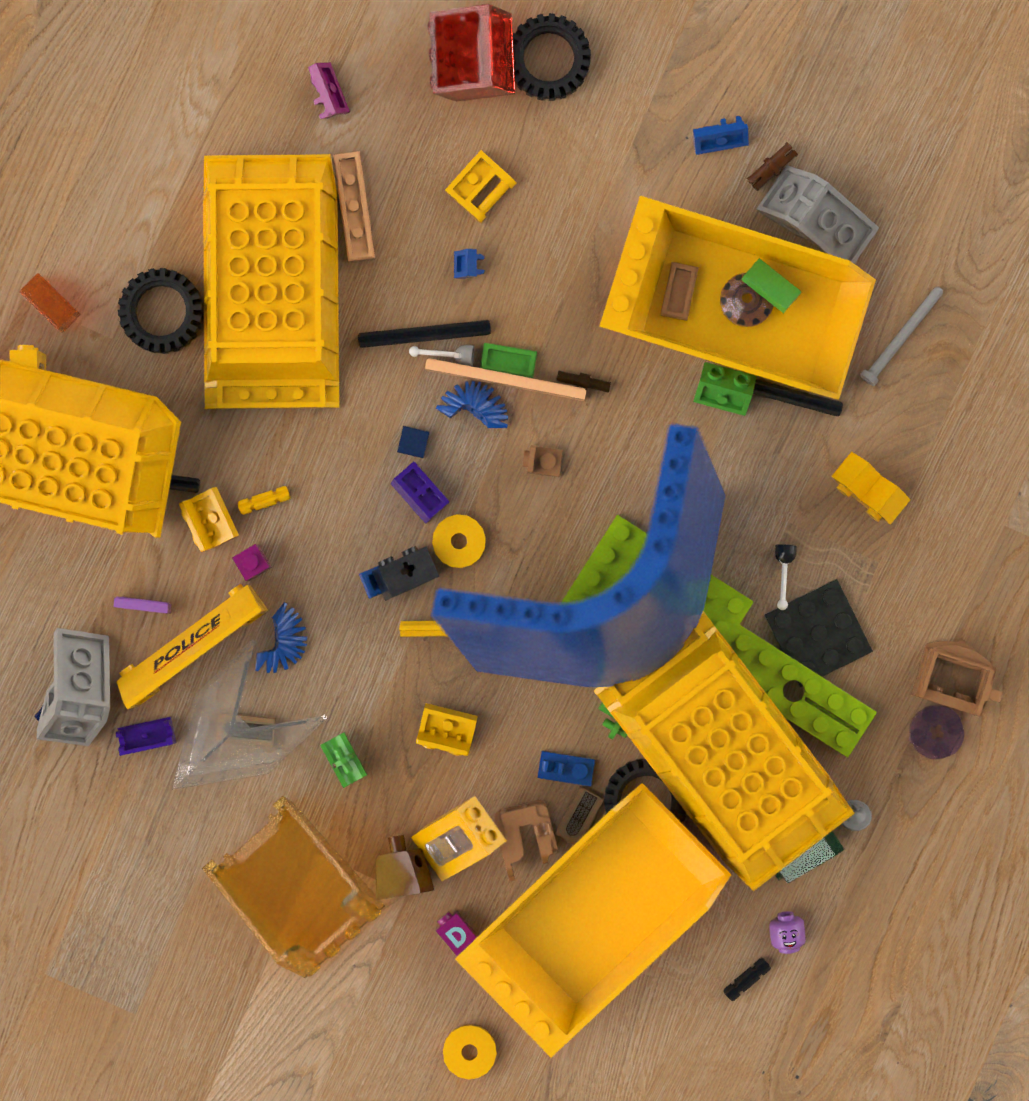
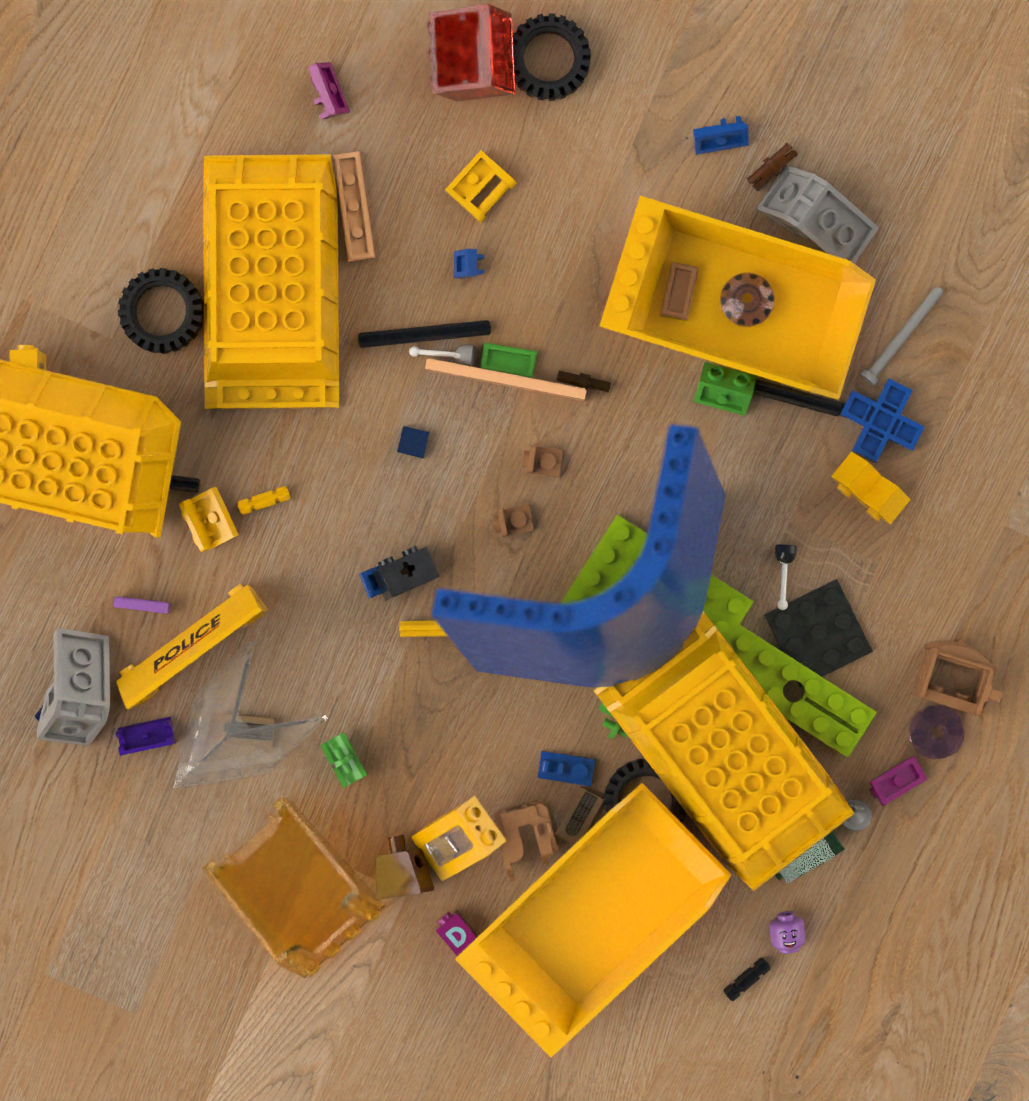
(50, 302): clear orange brick -> none
(251, 562): magenta brick -> none
(284, 641): blue hair -> none
(419, 492): dark purple hinge -> none
(446, 730): yellow bracket -> none
(459, 557): yellow tile -> none
(473, 1067): yellow tile -> none
(476, 403): blue hair -> none
(514, 520): none -> medium nougat bracket
(771, 285): bright green tile -> none
(882, 420): none -> blue plate
(897, 780): none -> magenta plate

